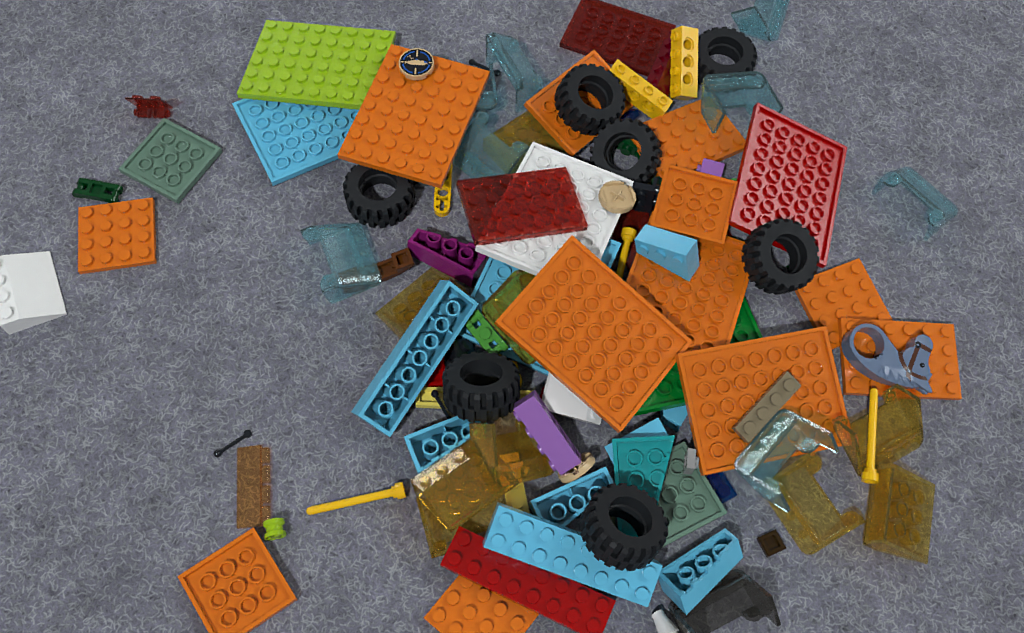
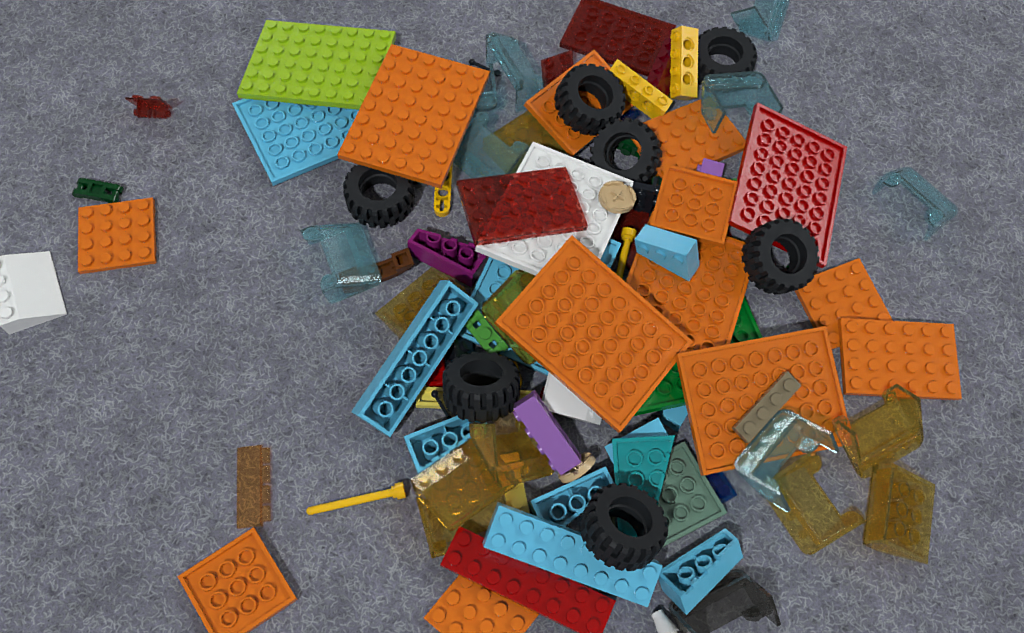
(170, 160): sand green plate -> none
(247, 434): black hinge -> none
(274, 529): lime wheel -> none
(416, 64): tile -> none
(555, 66): none -> clear red hinge
(691, 461): light grey plate -> none
(771, 543): dark brown tile -> none
(870, 473): yellow piece -> none
(906, 368): sand blue animal -> none

